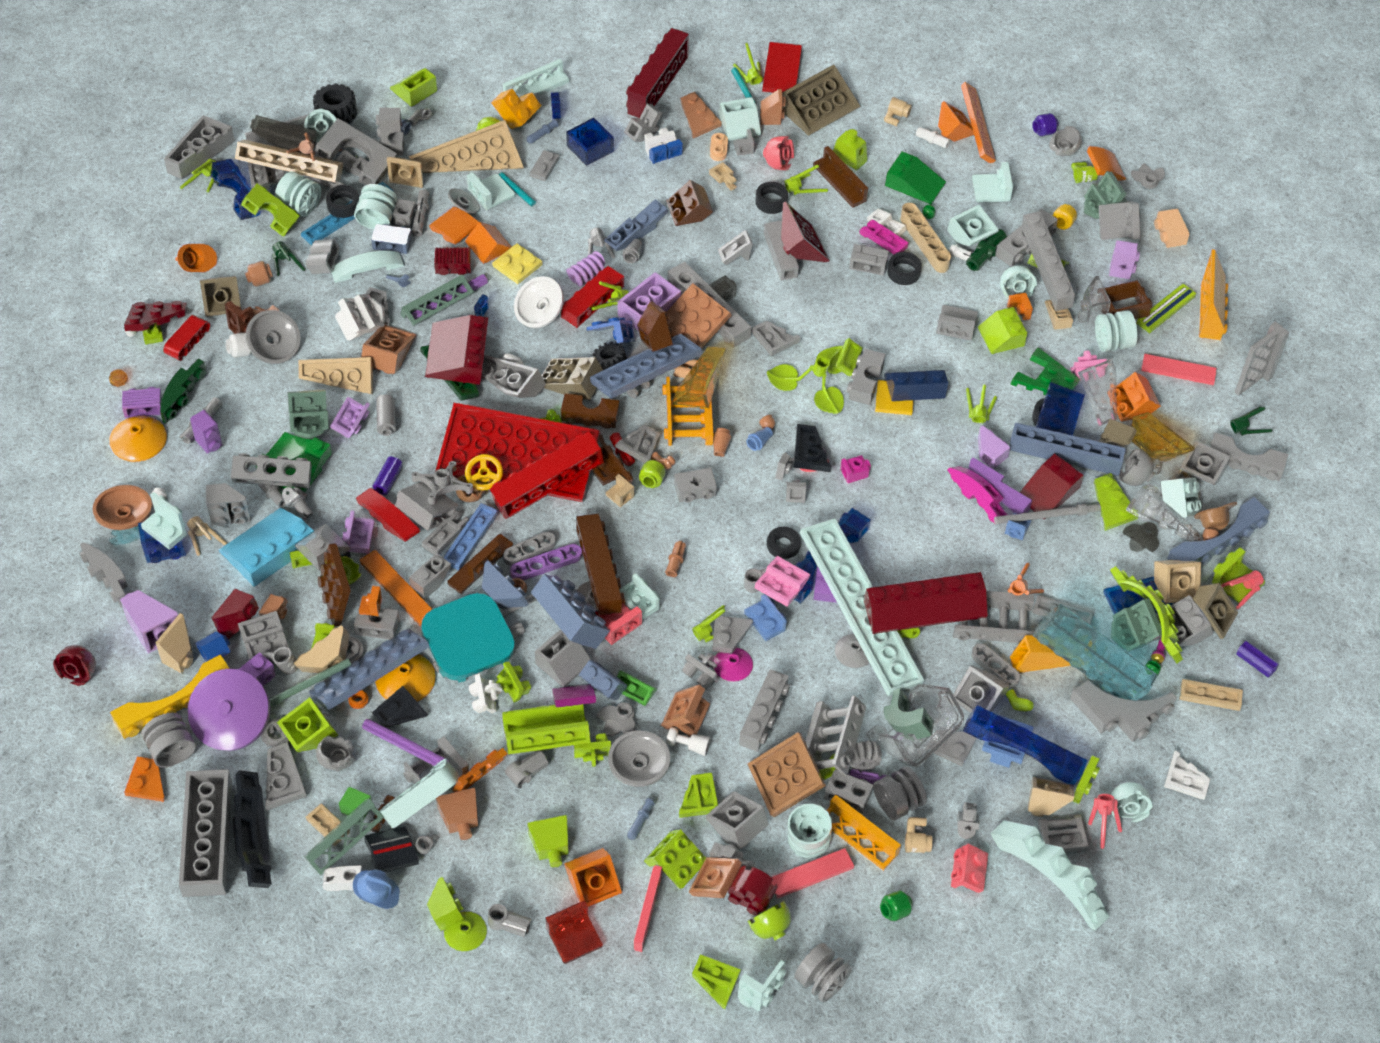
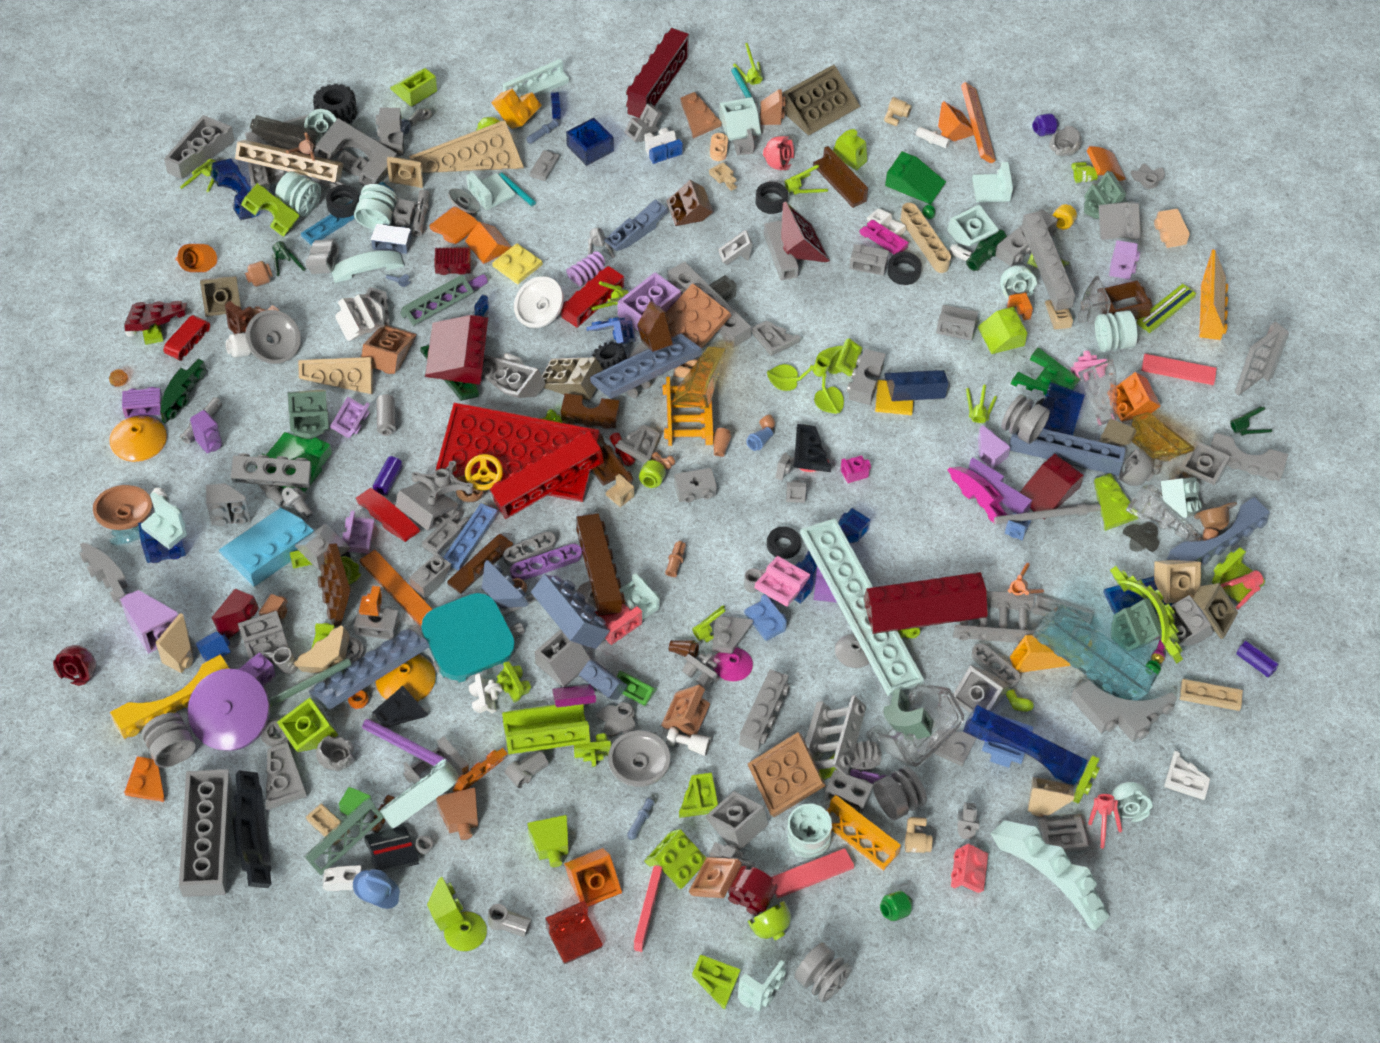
(198, 528): tan plant -> none
(632, 251): light grey cone -> none
(684, 647): none -> reddish brown cone
(781, 66): red tile -> none
(1025, 419): none -> light grey wheel

